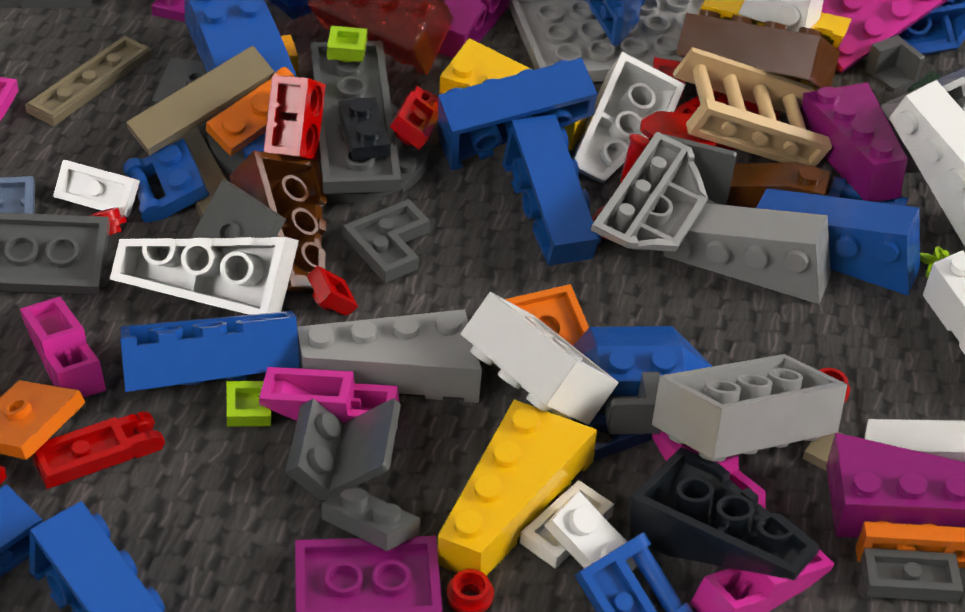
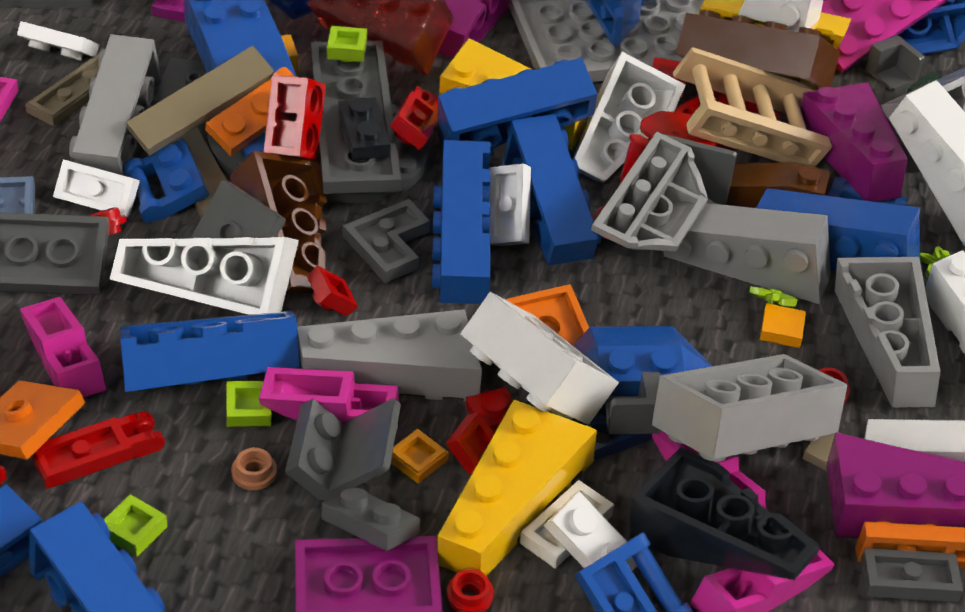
(70, 45): none -> white plate
(121, 91): none -> light grey wedge
(135, 525): none -> lime plate
(254, 460): none -> nougat plate
(418, 456): none -> light orange tile
(462, 223): none -> blue wedge
(470, 441): none -> red plate
(491, 406): none -> red plate
(510, 204): none -> white plate
(773, 296): none -> lime plant
(783, 325): none -> light orange tile
(893, 325): none -> light grey wedge

